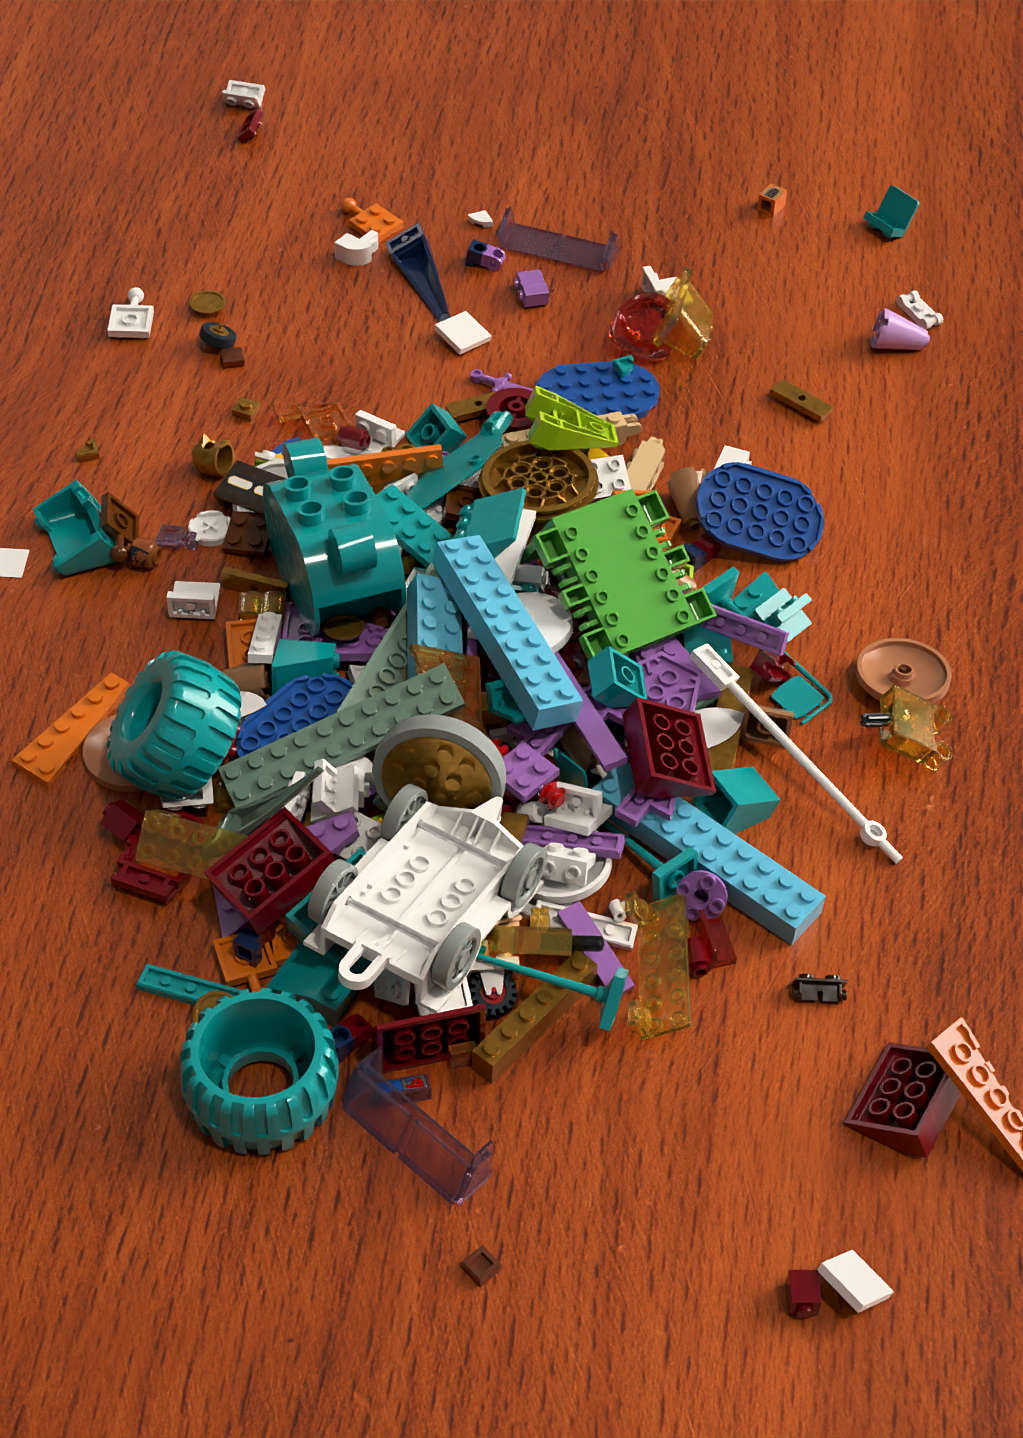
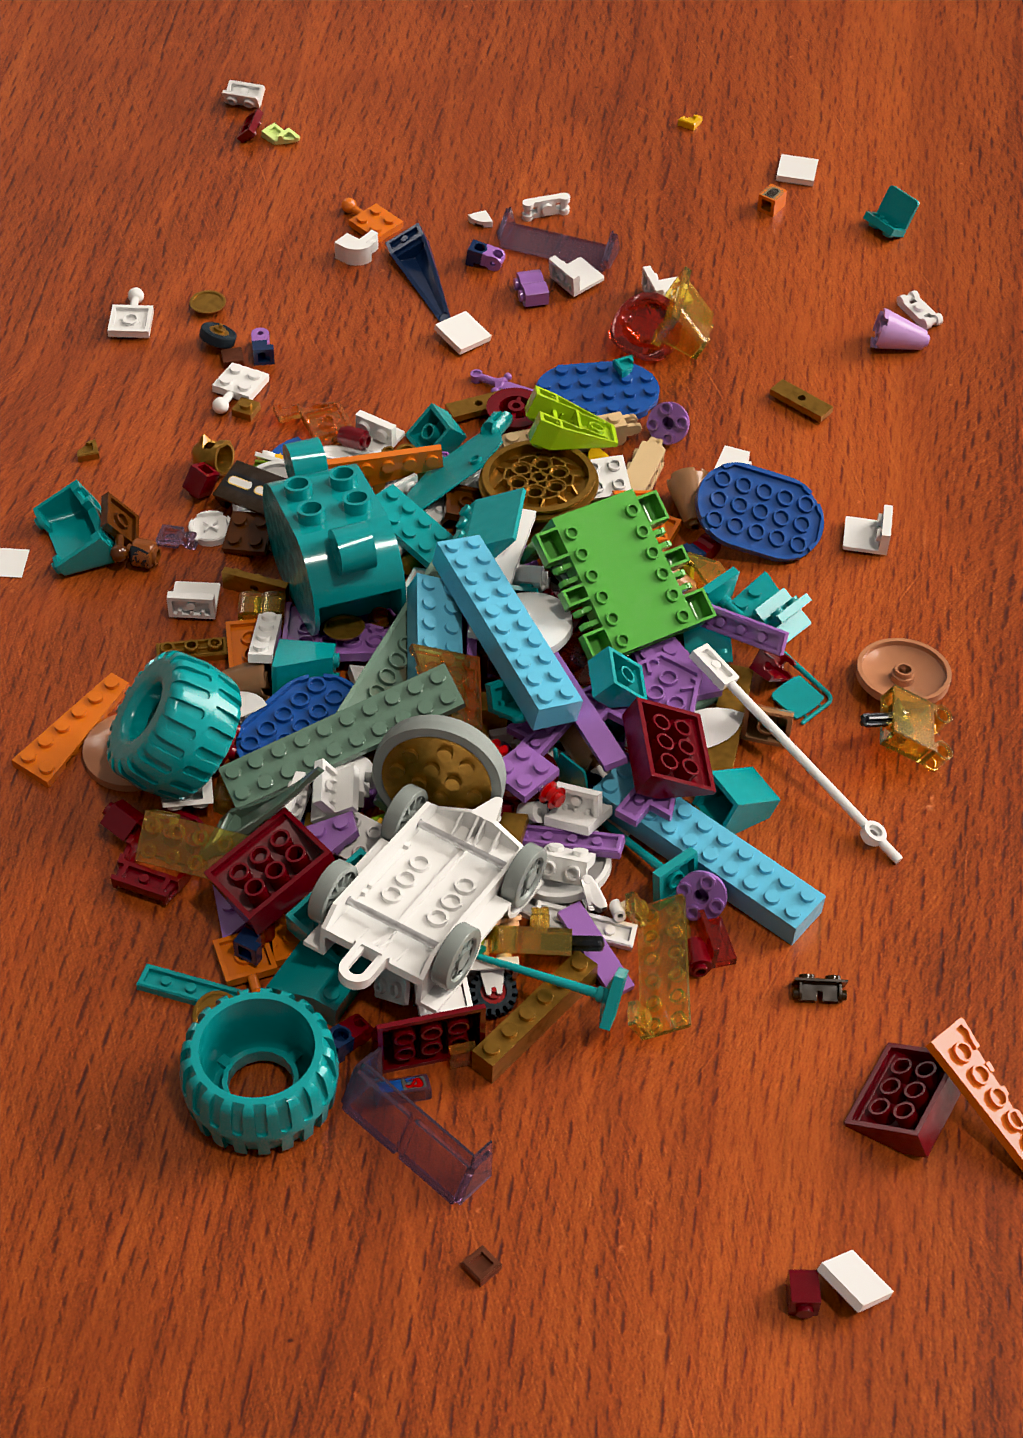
(200, 480): none -> dark red brick
(204, 649): none -> pearl gold tile
(235, 383): none -> white plate
(262, 349): none -> dark blue leg
(278, 136): none -> yellowish green slope
(545, 206): none -> white plate
(574, 276): none -> white bracket
(594, 898): none -> white helmet
(668, 422): none -> medium lavender plate
(690, 122): none -> yellow tile
(702, 569): none -> clear yellow slope
(797, 170): none -> white tile
(869, 534): none -> white bracket

